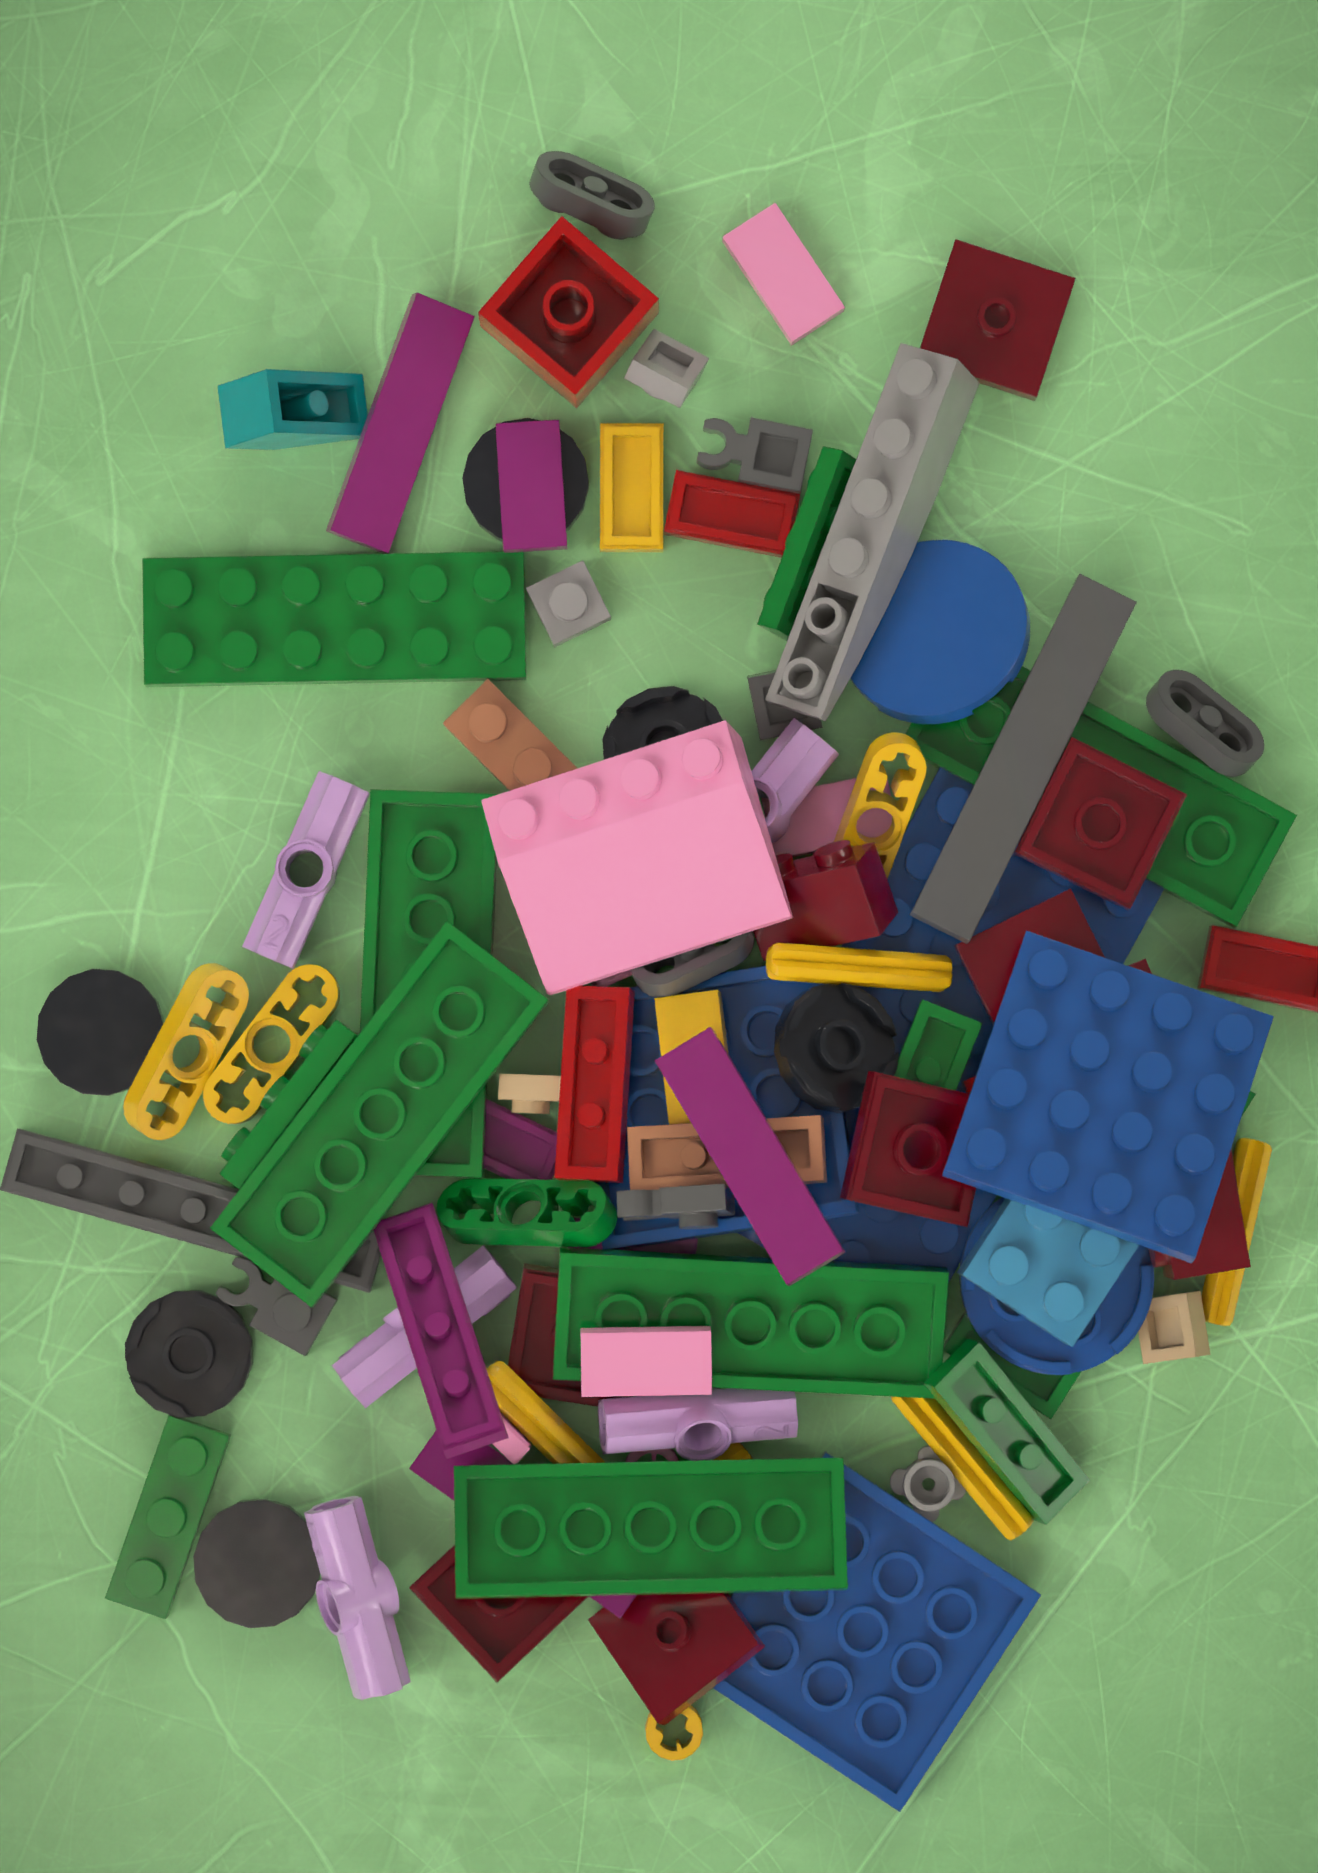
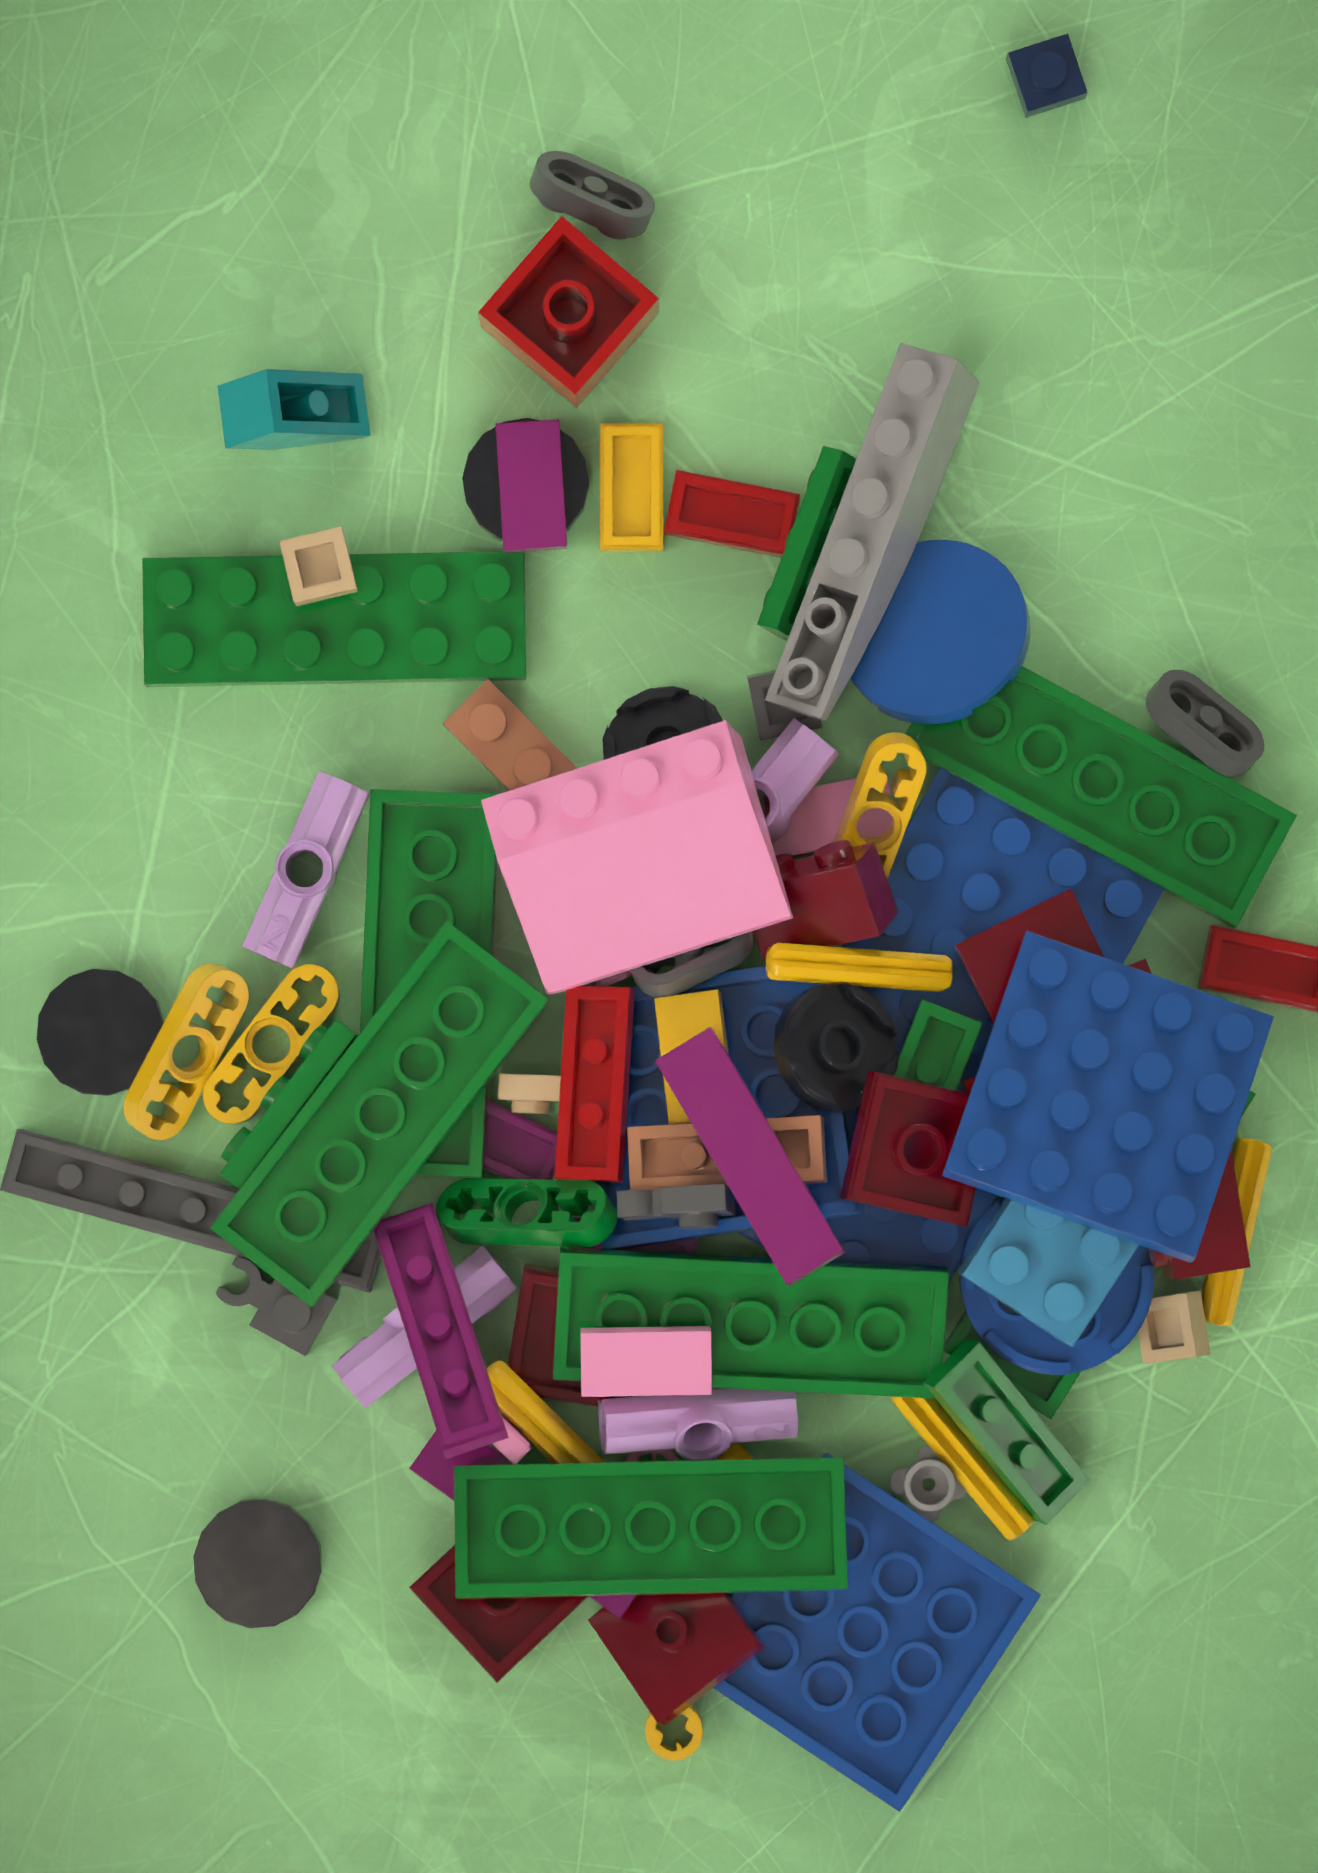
(168, 1516): green plate -> none
(188, 1353): black tile -> none
(318, 566): none -> tan plate
(357, 1597): lavender piece -> none
(400, 423): magenta tile -> none
(568, 603): light grey plate -> none
(666, 368): light grey plate -> none
(769, 455): dark grey plate -> none
(783, 274): bright pink tile -> none
(998, 317): dark red plate -> none
(1023, 758): dark grey tile -> none
(1046, 75): none -> dark blue plate
(1100, 824): dark red plate -> none

